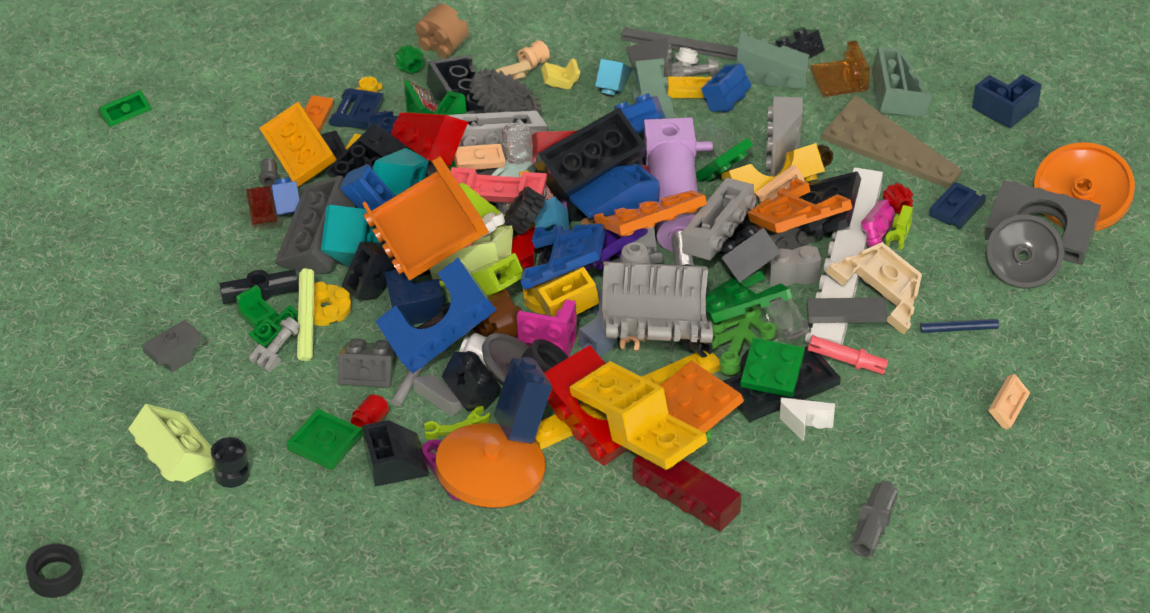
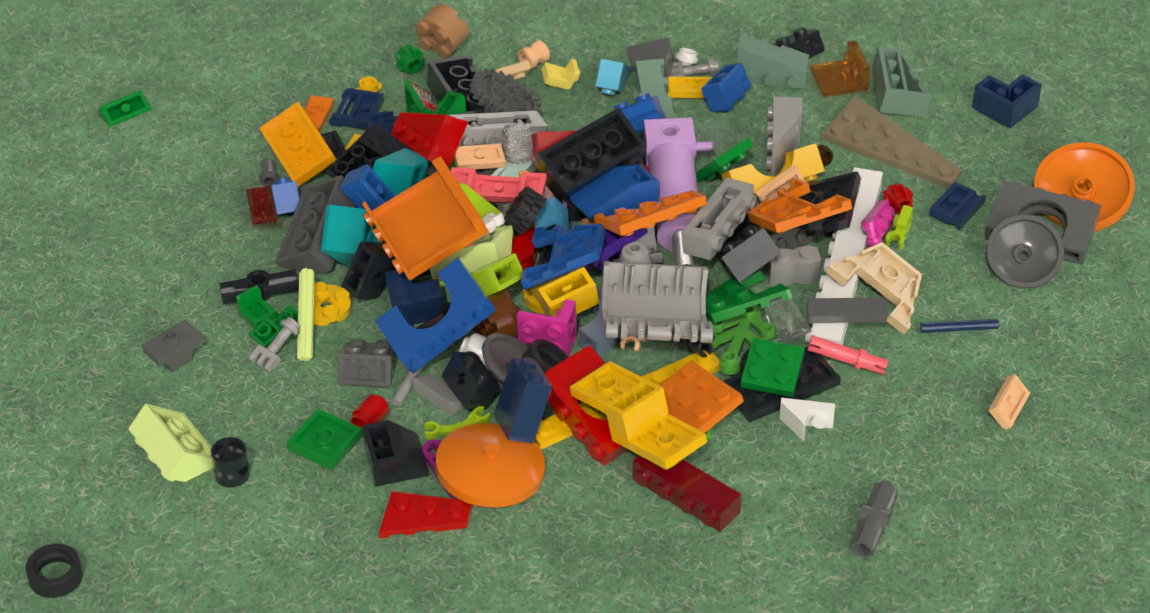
(416, 513): none -> red wing
(700, 47): dark grey axle -> none

